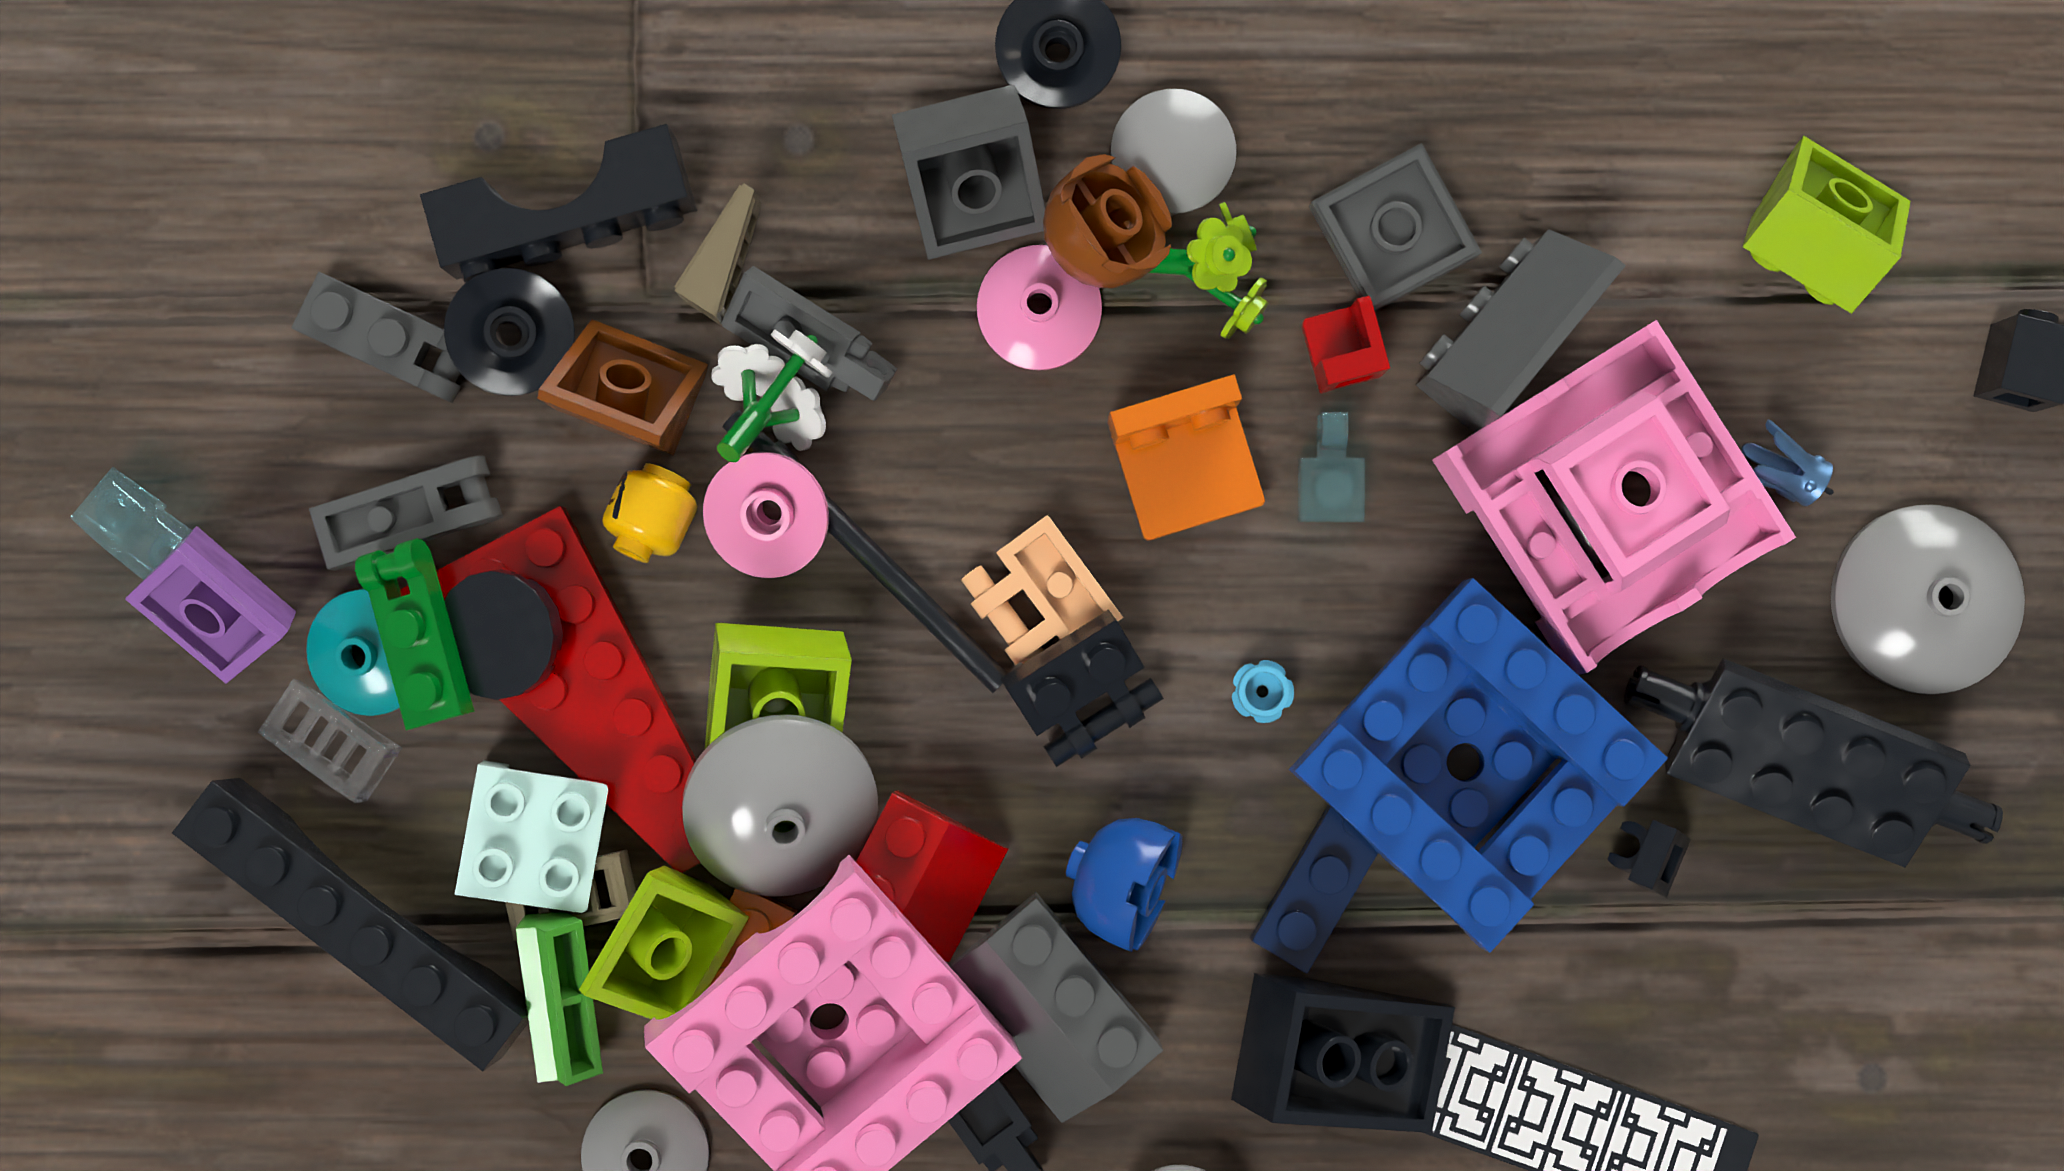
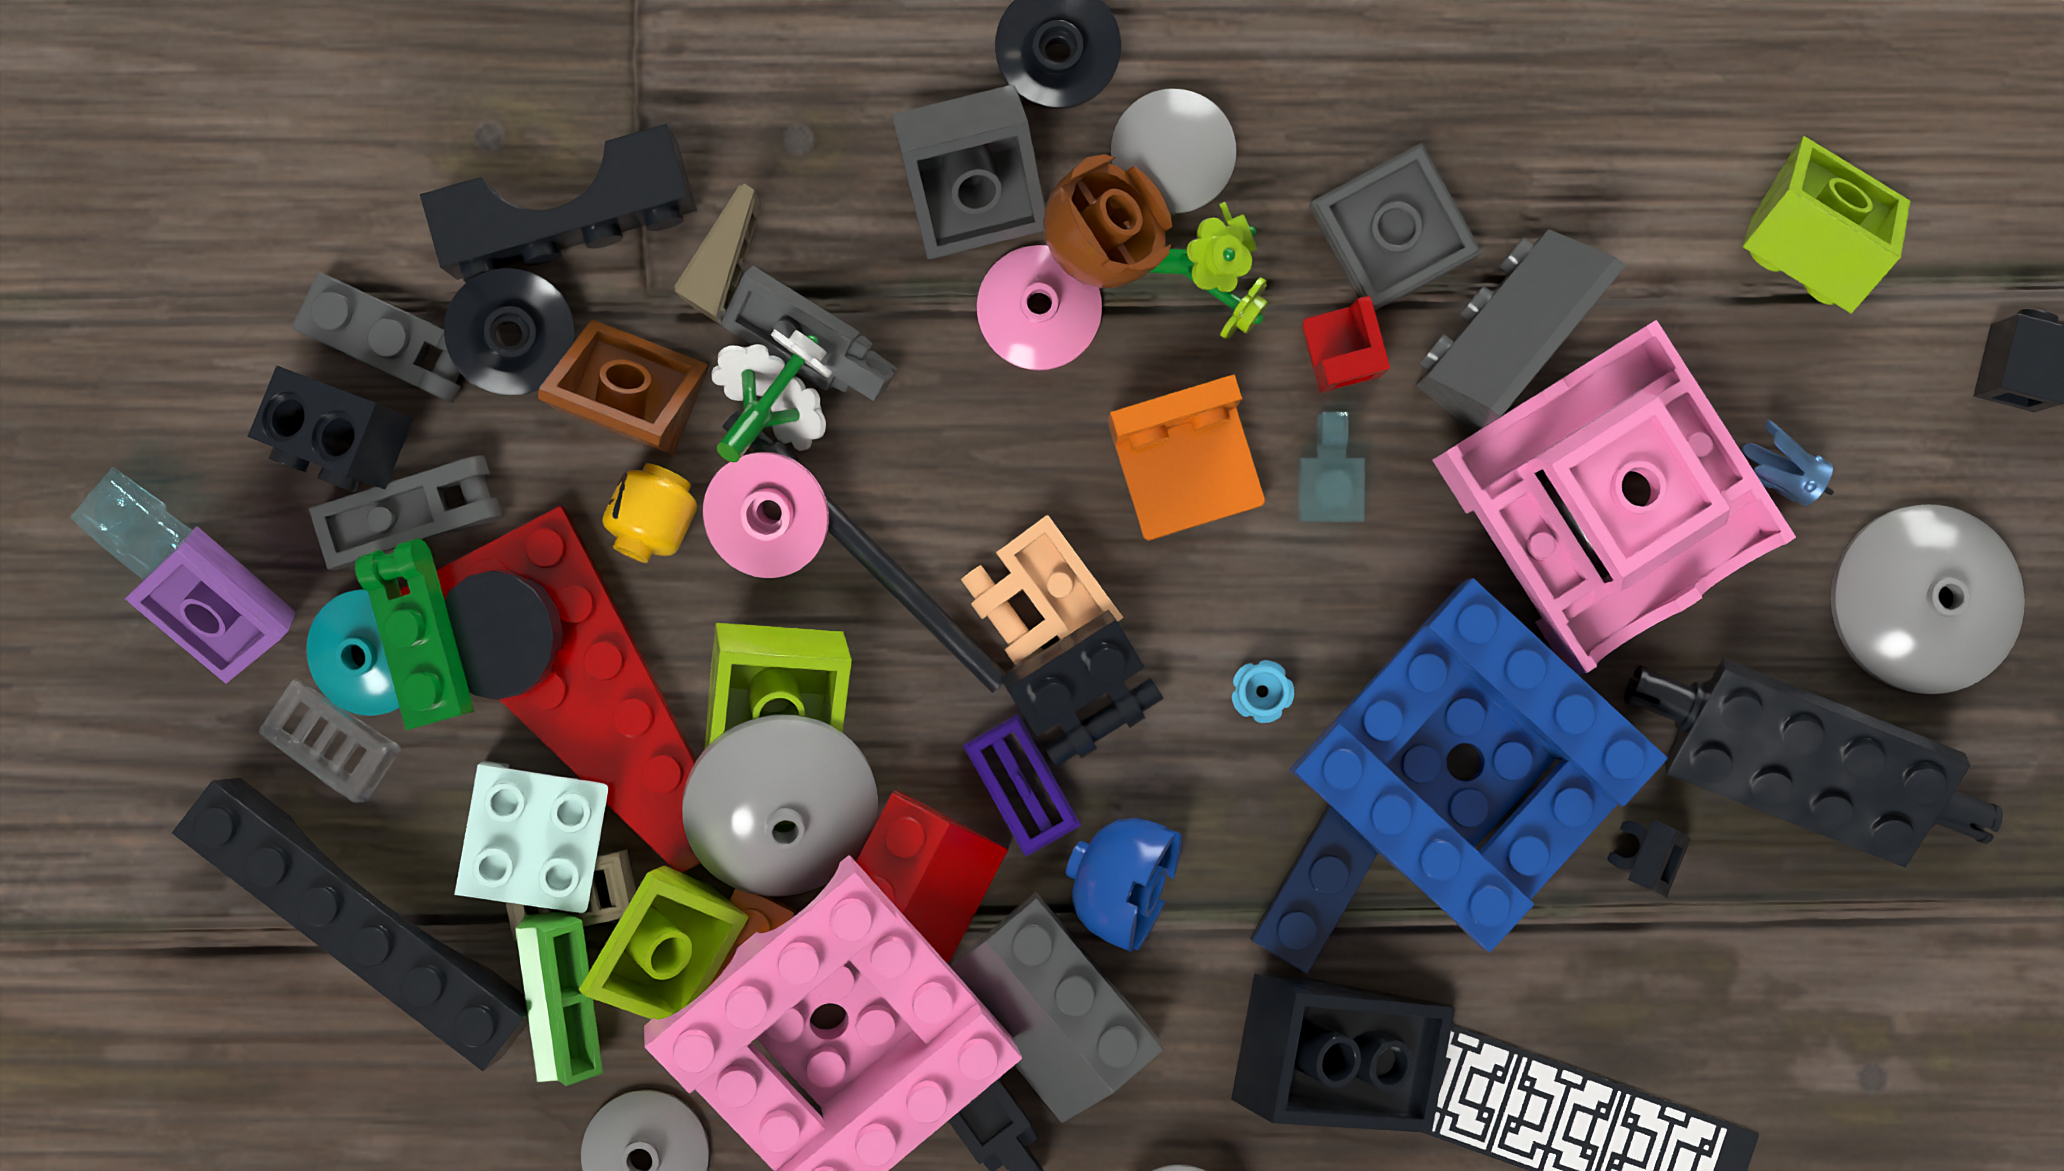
(329, 428): none -> black brick
(1048, 832): none -> dark purple tile

